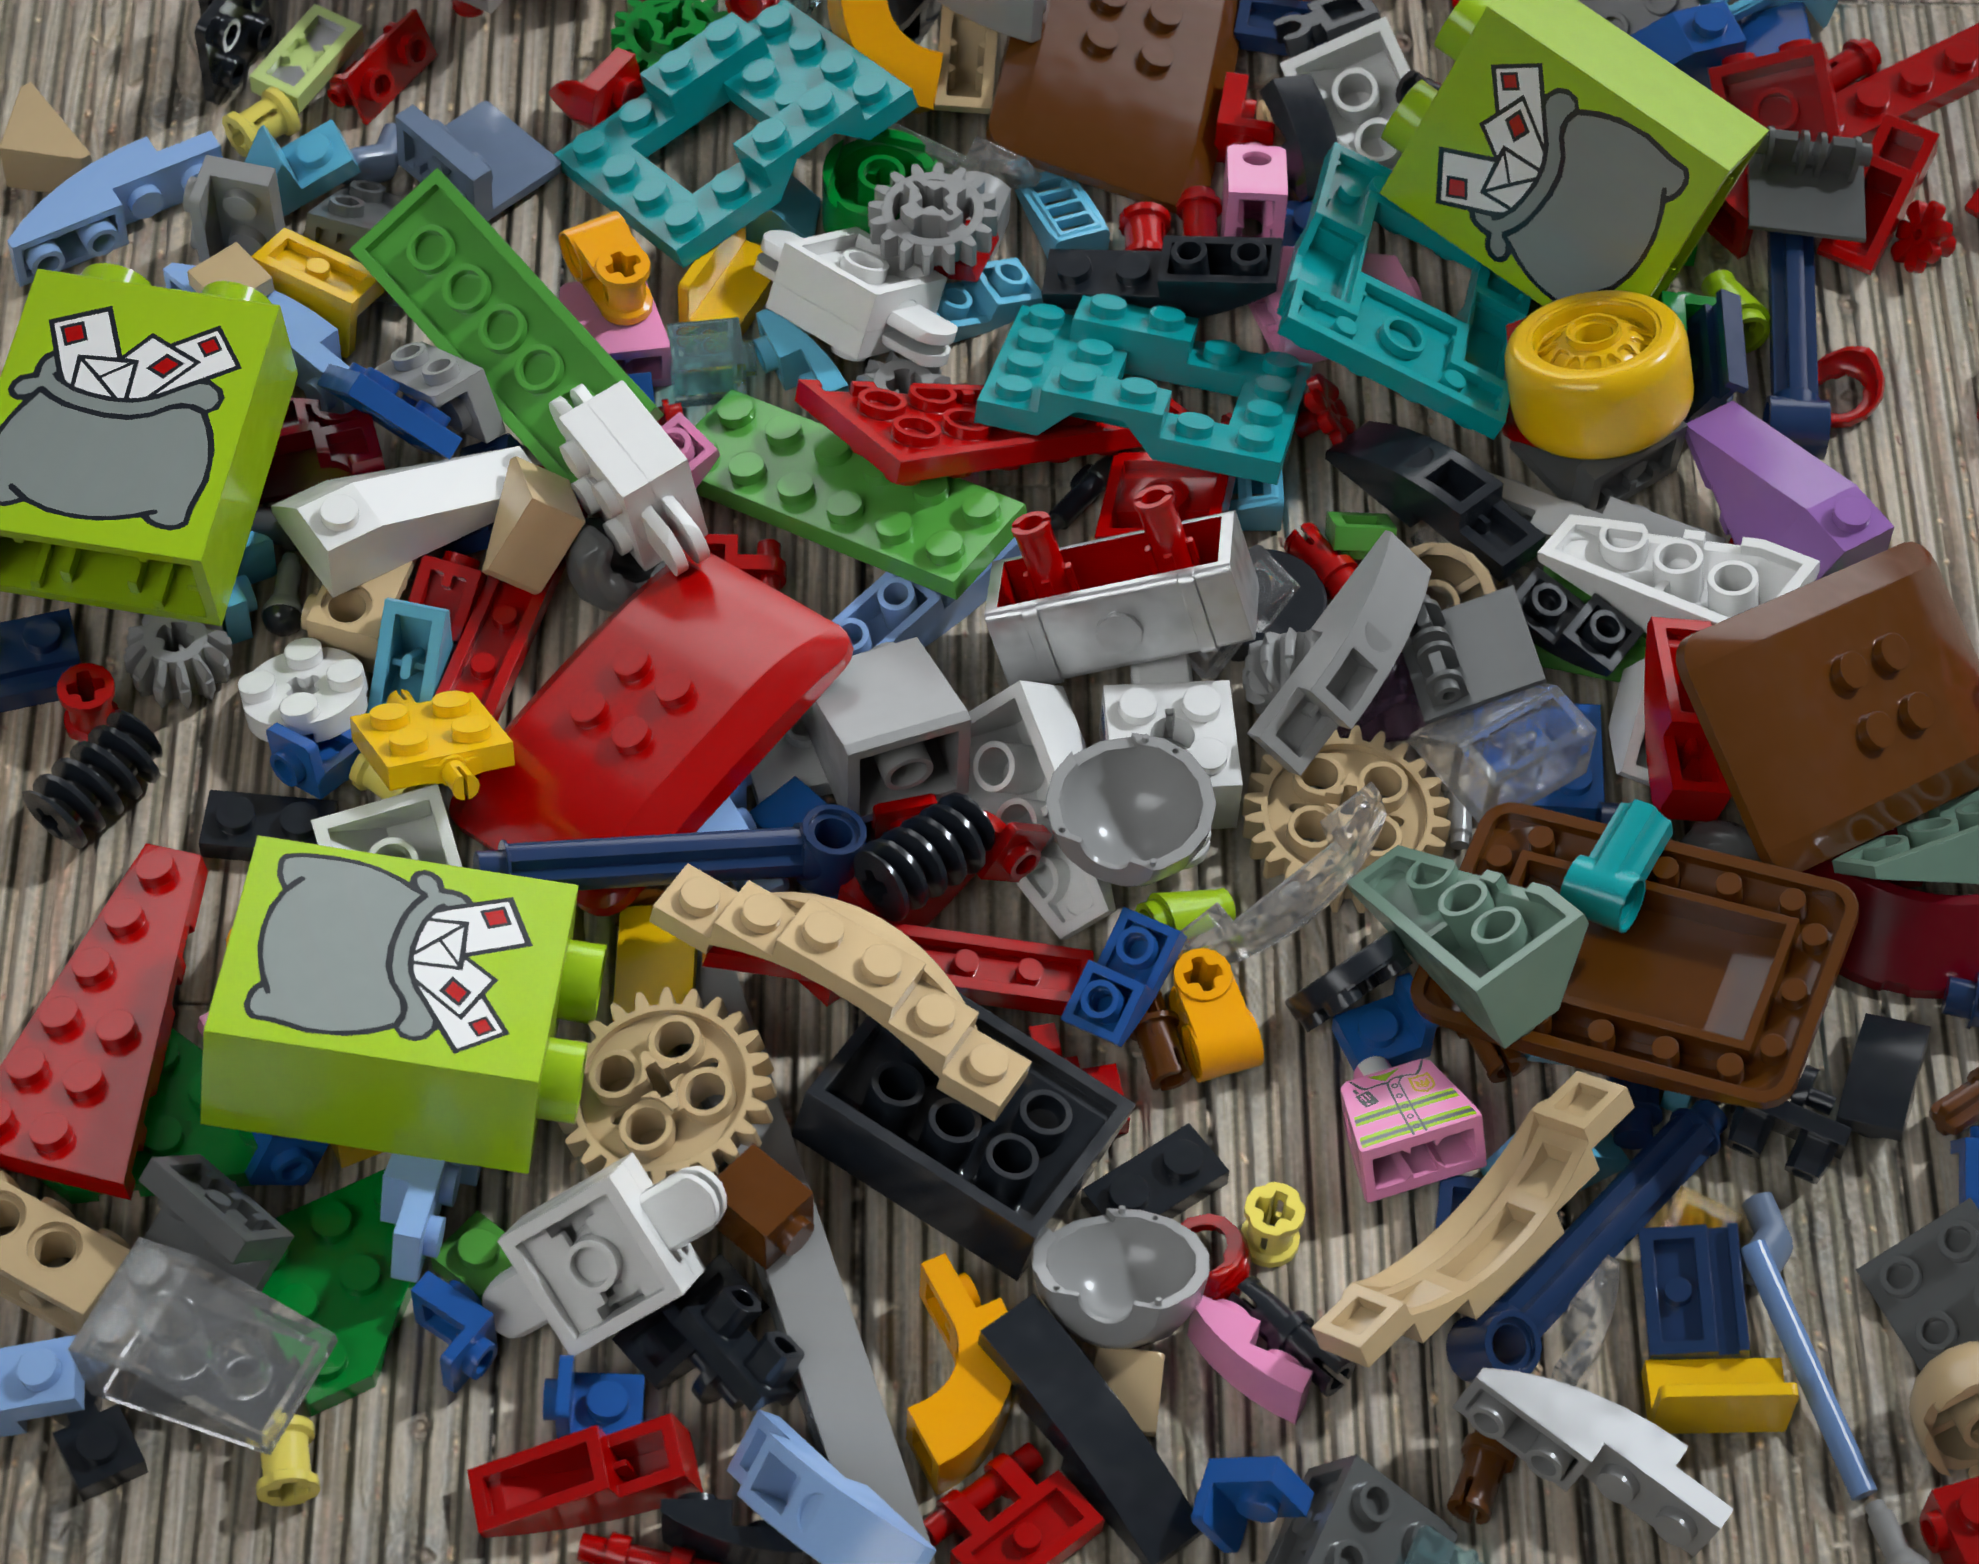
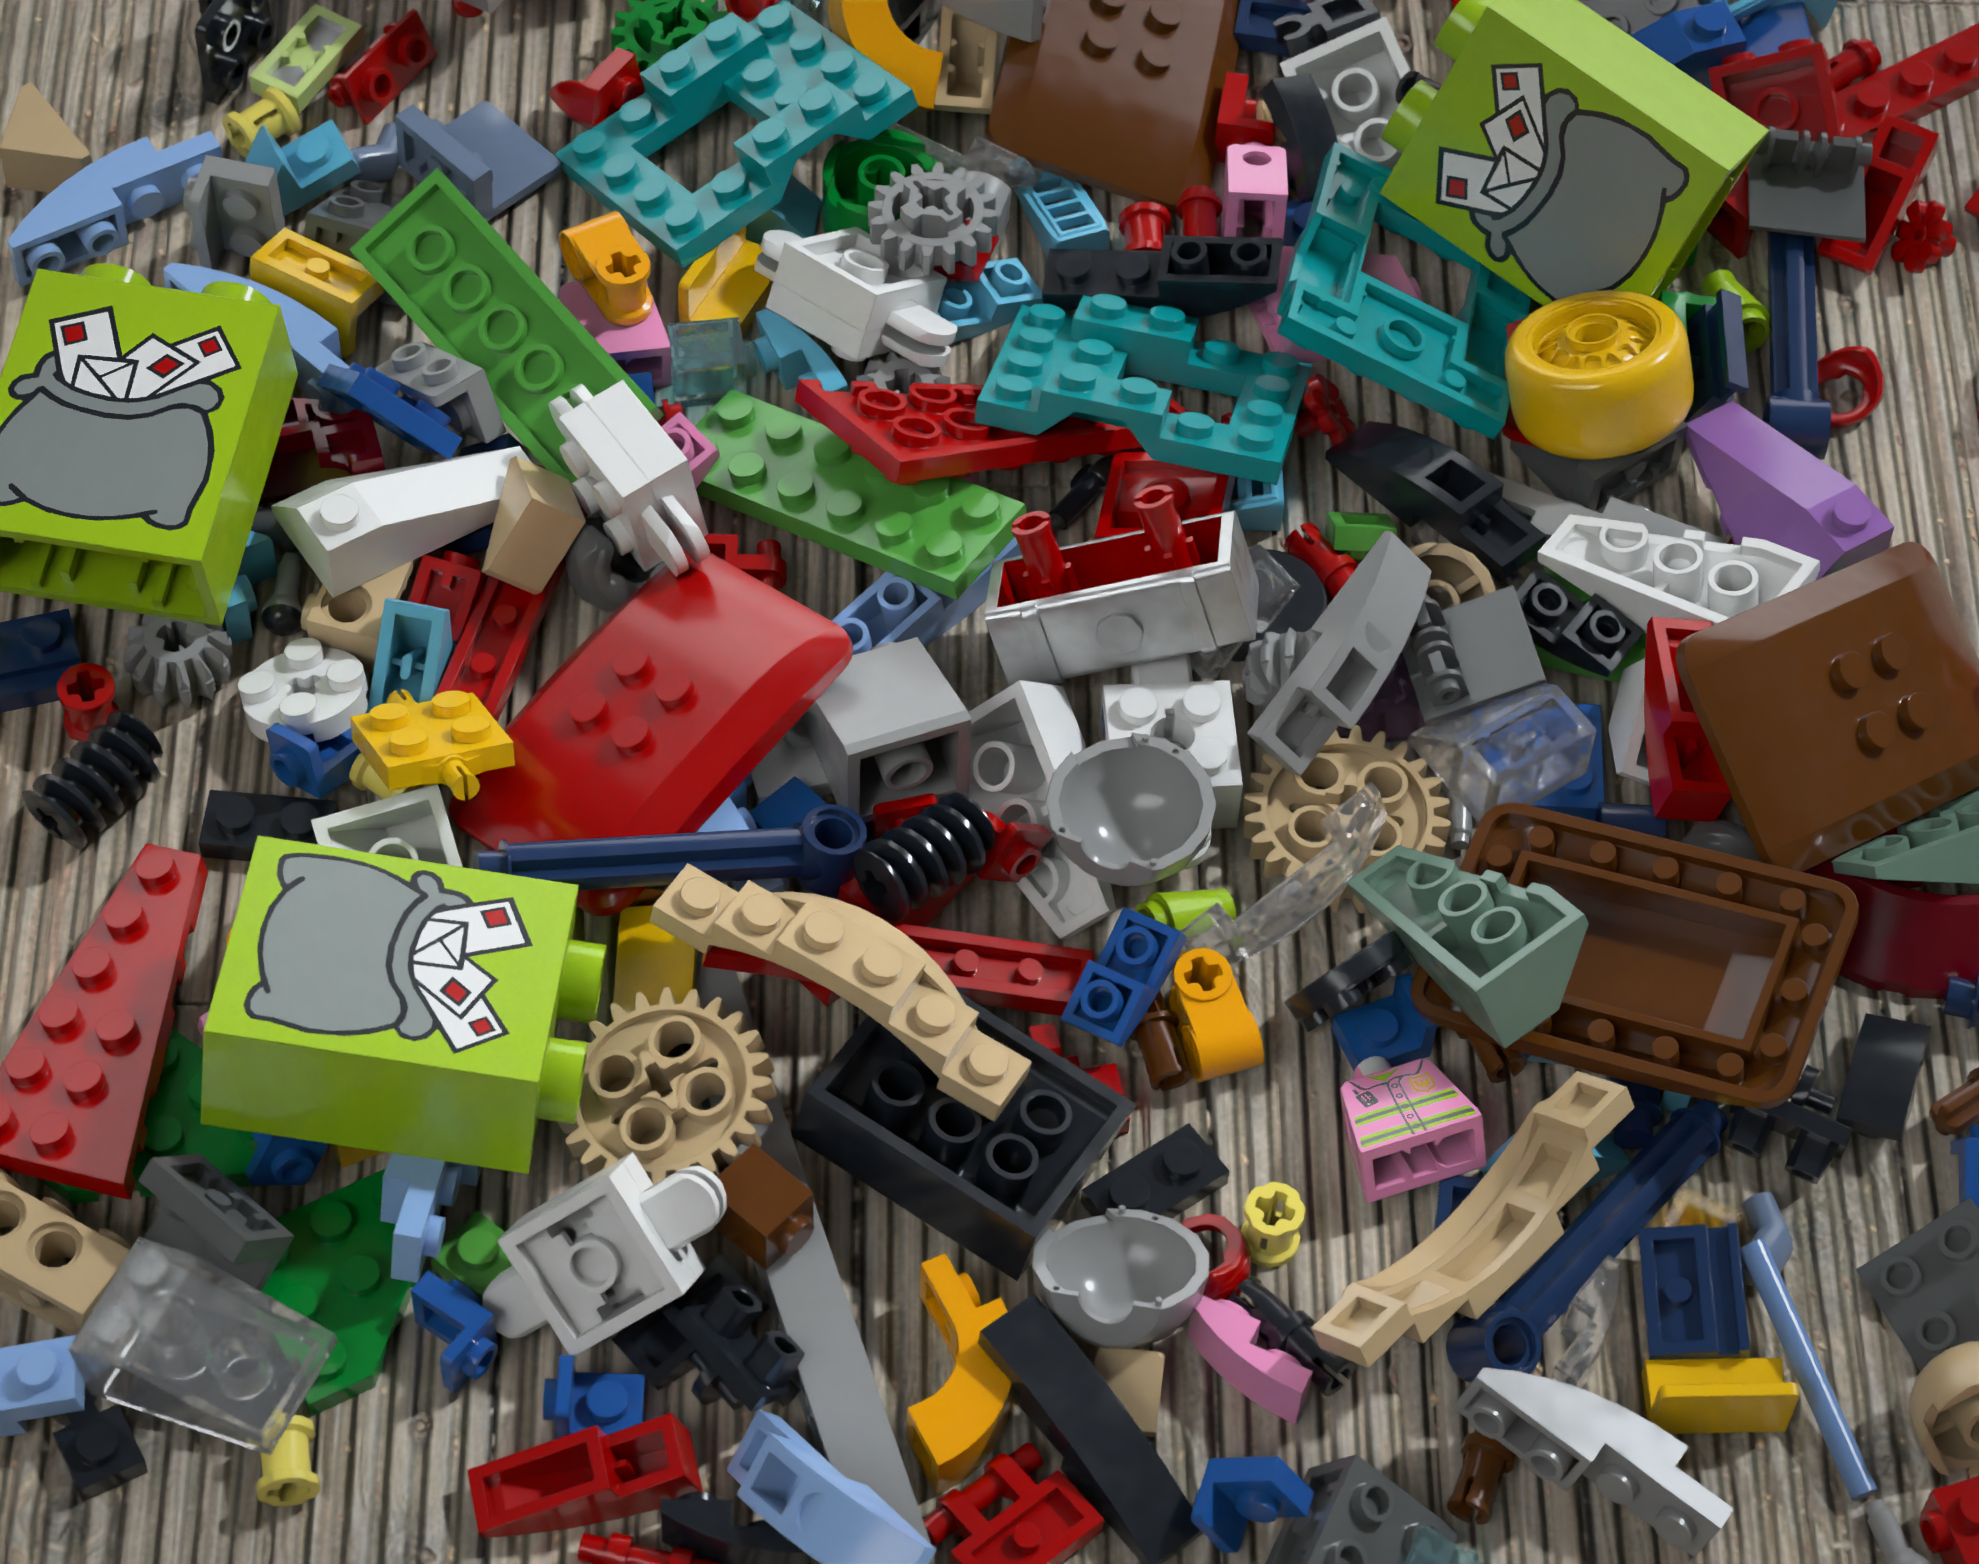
(231, 265): tan tile -> none
(1613, 877): teal piece -> none

